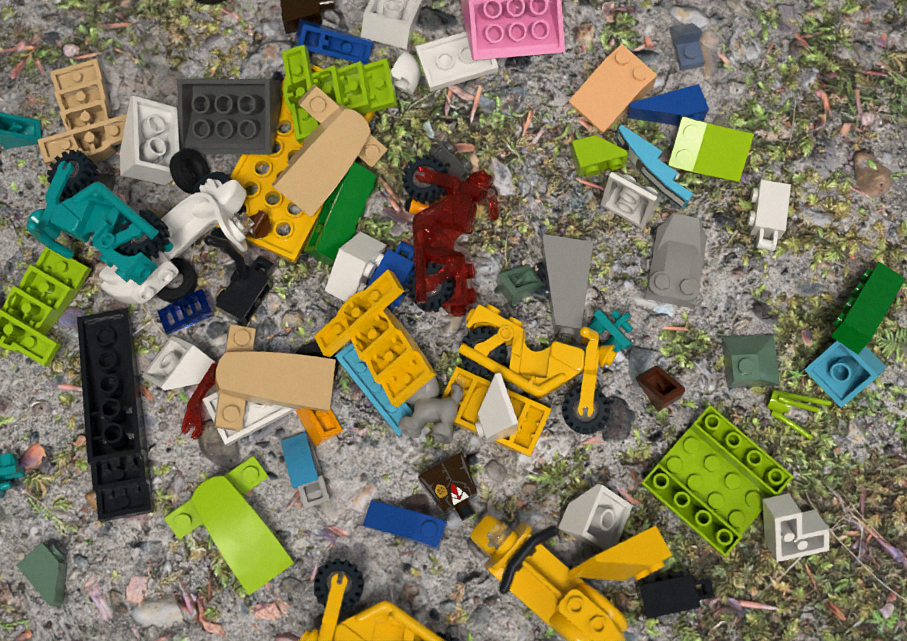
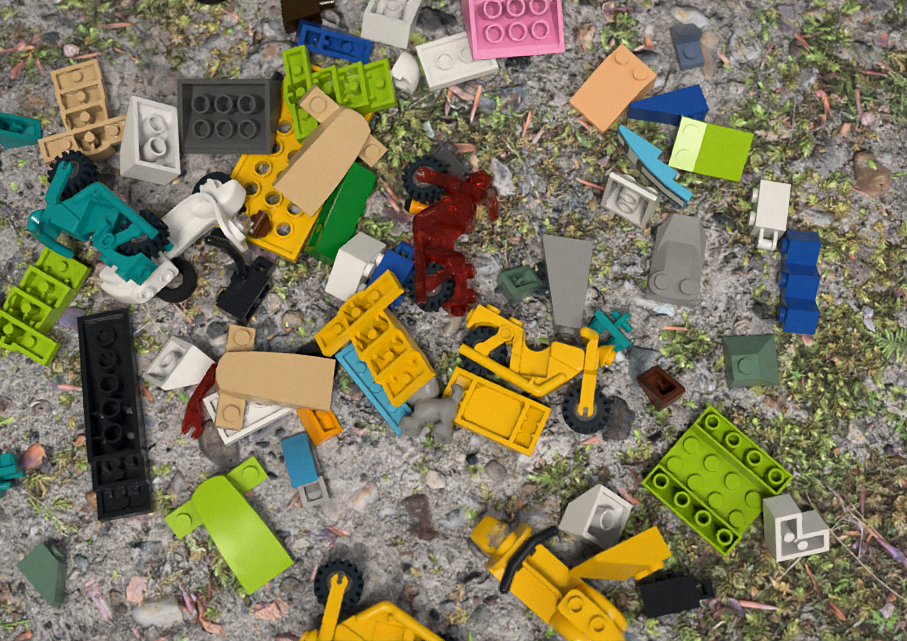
(179, 172): black tyre -> none
(189, 300): clear blue slope -> none
(405, 524): blue slope -> none
(451, 486): dark brown torso -> none
(496, 413): white slope -> none
(595, 155): lime slope -> none
(782, 401): lime plant -> none
(798, 282): none -> blue brick
(844, 372): medium azure slope -> none
(867, 308): green brick -> none

